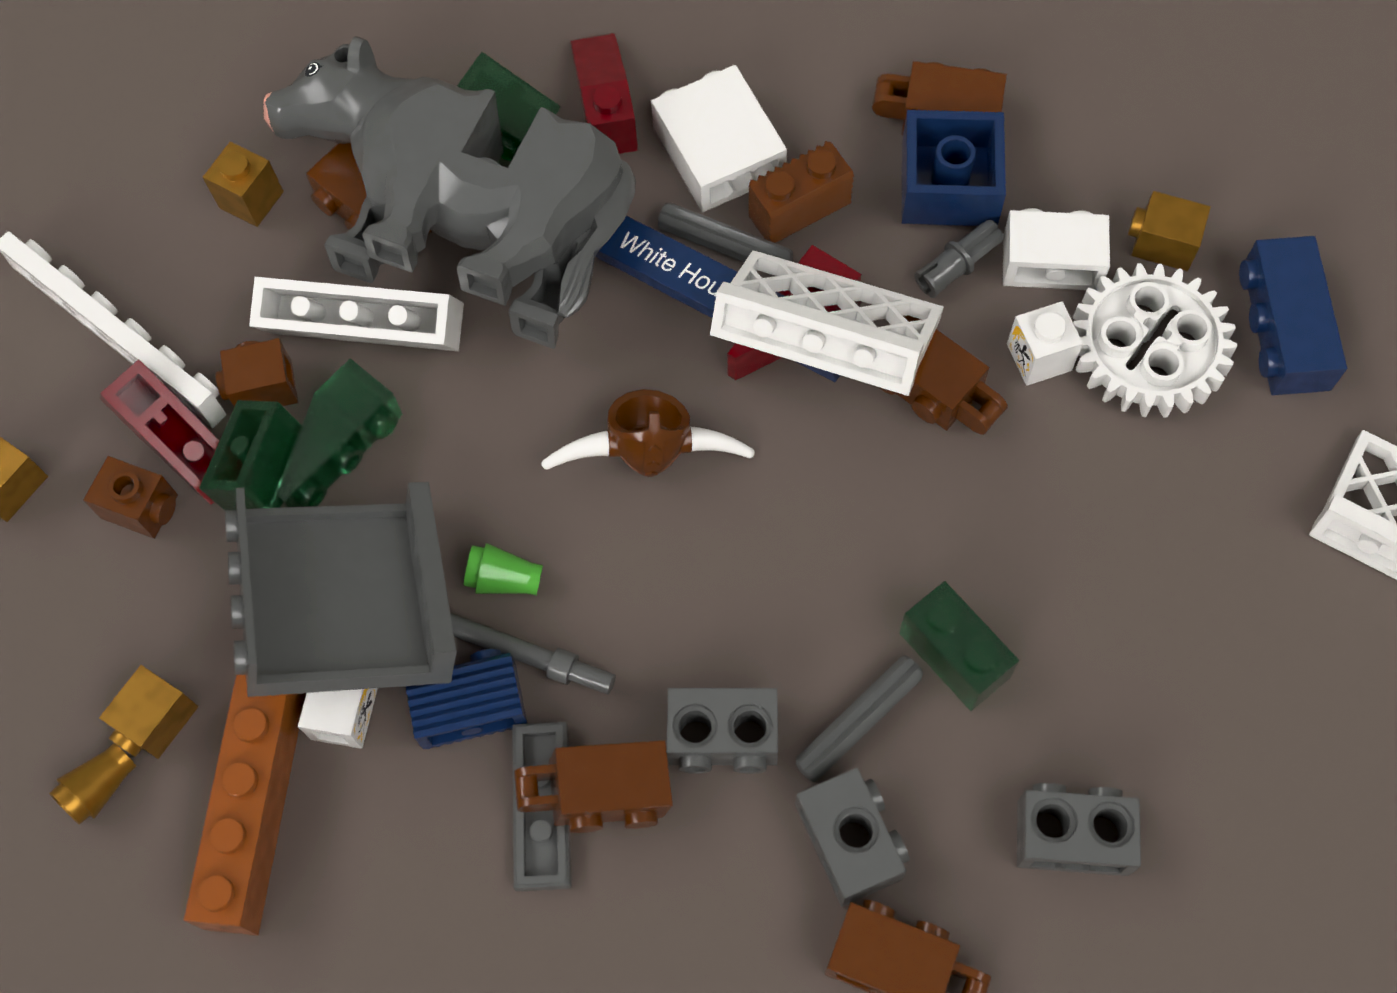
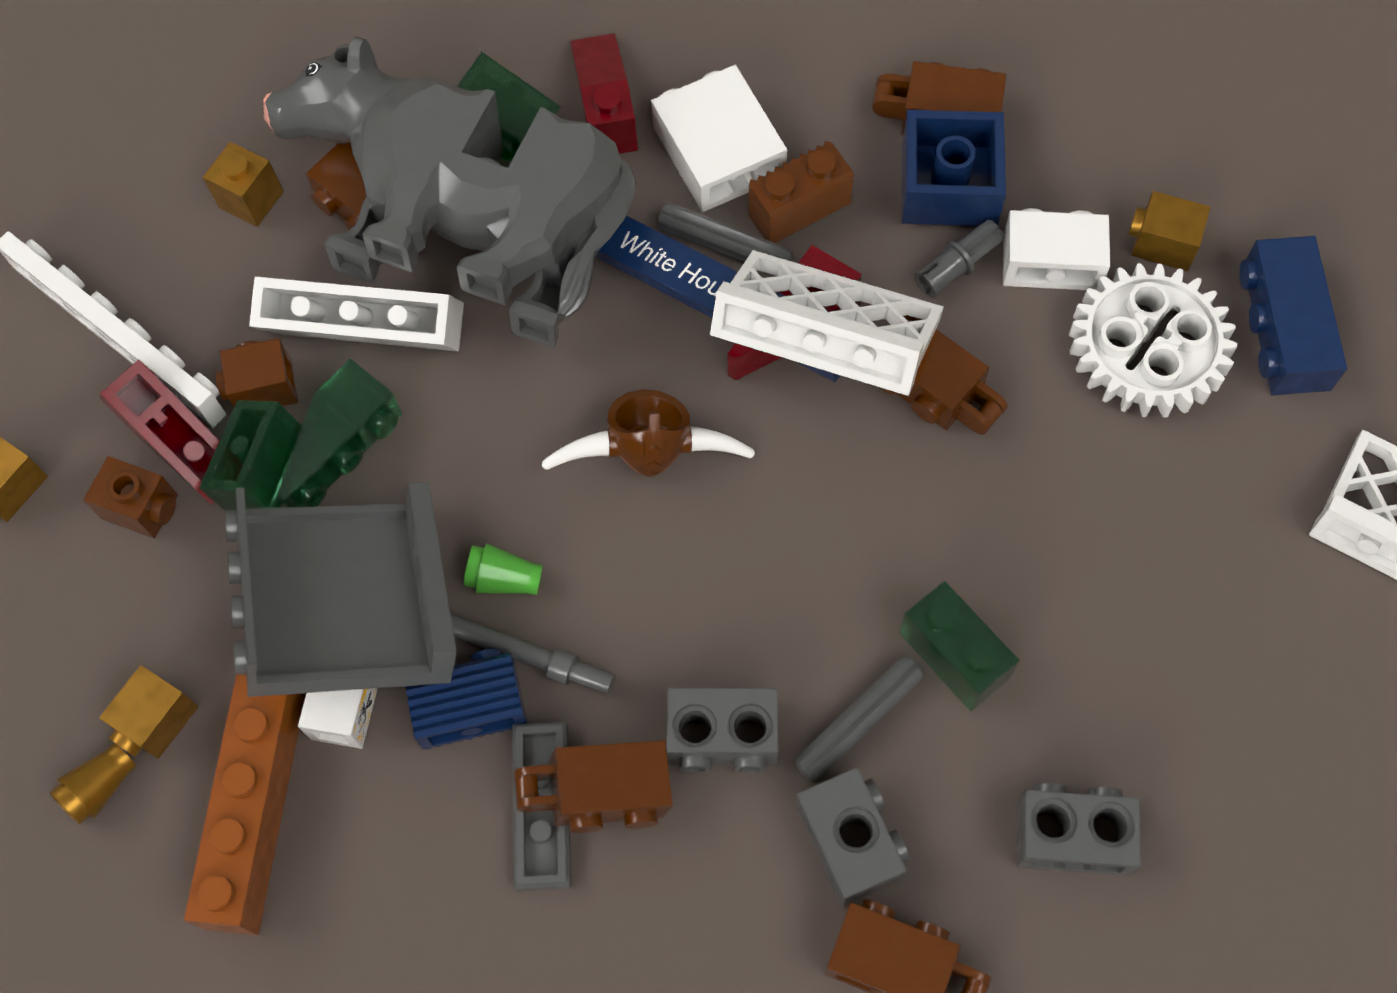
(1044, 343): white brick -> none

